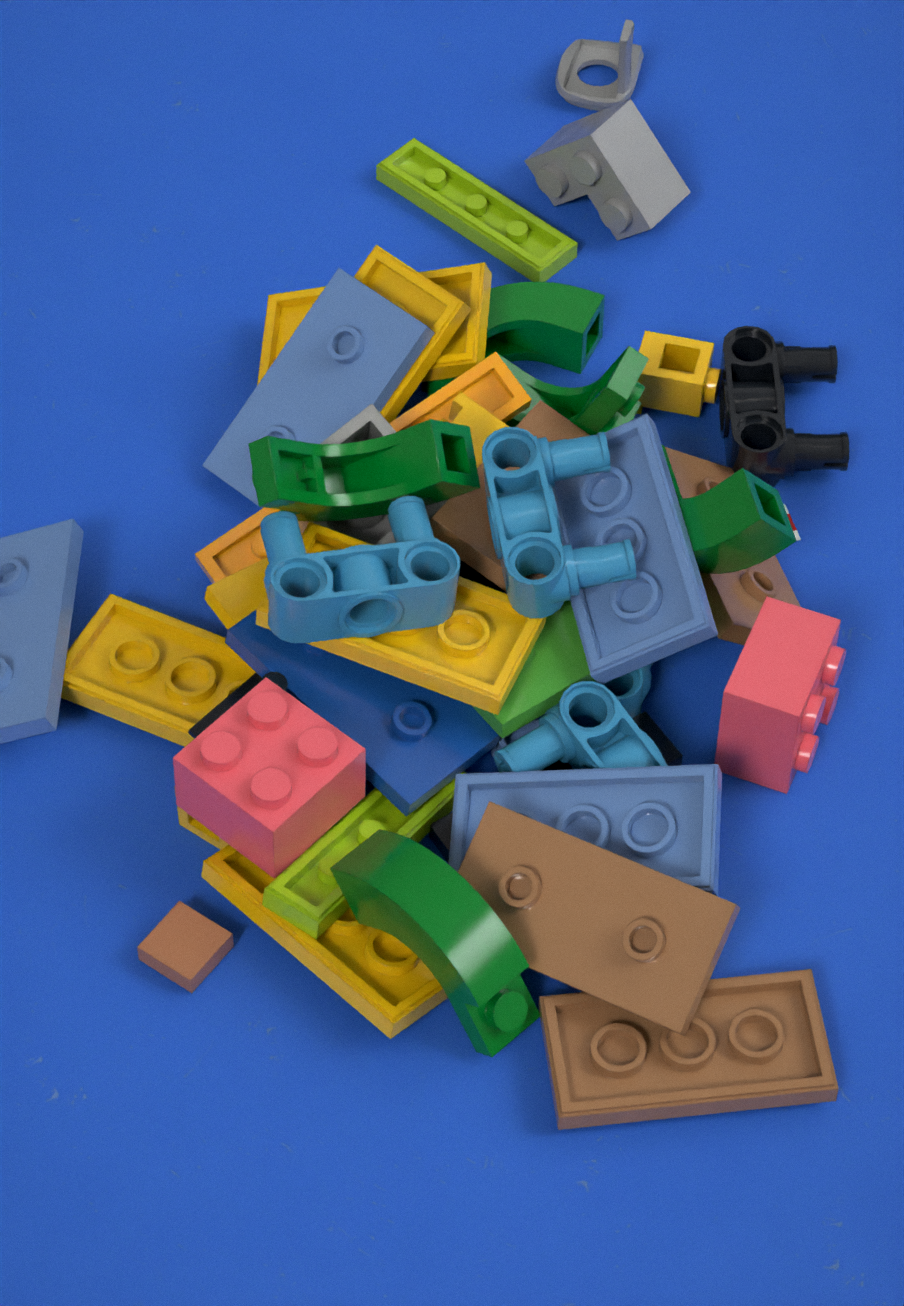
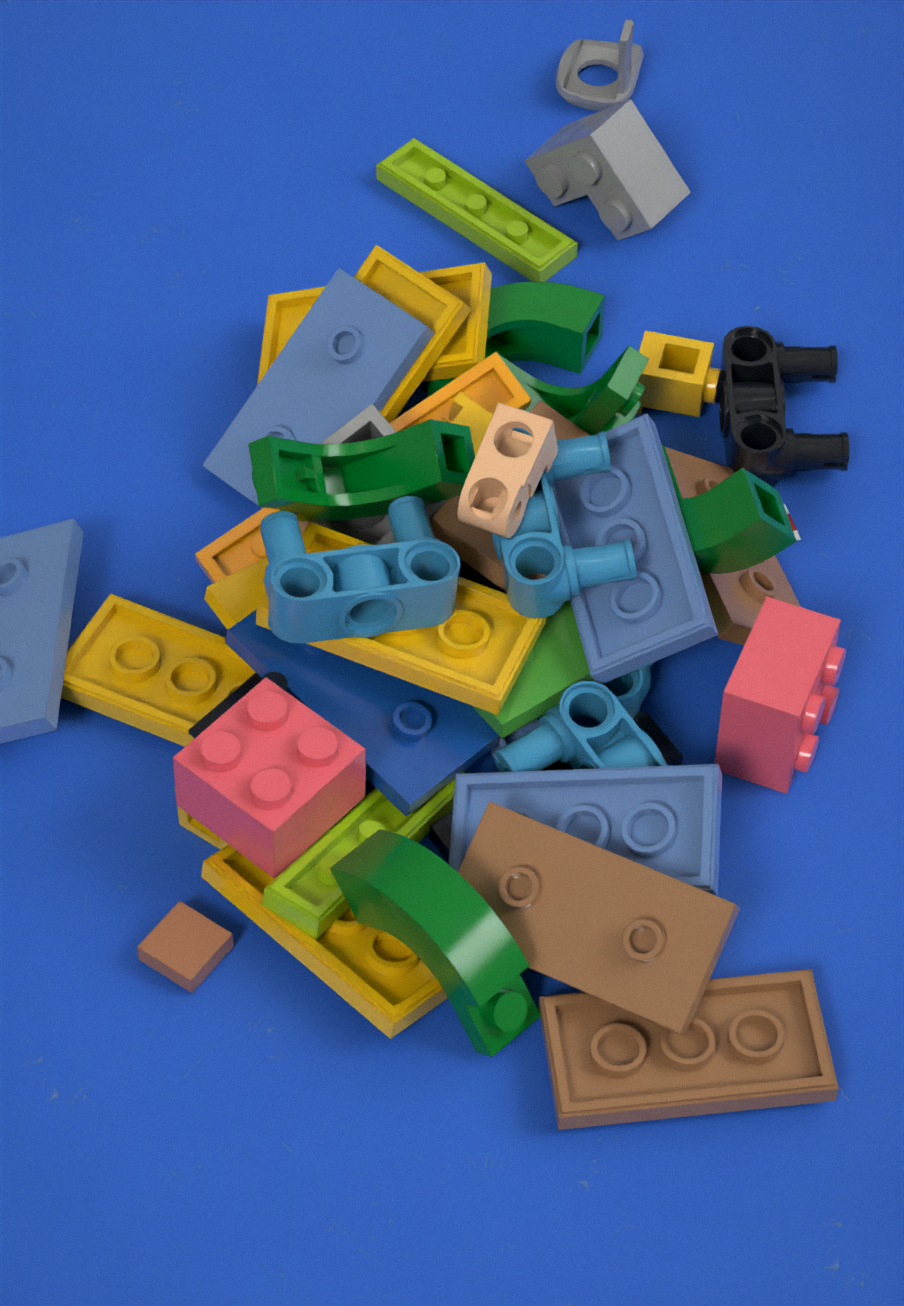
(507, 470): none -> light nougat leg

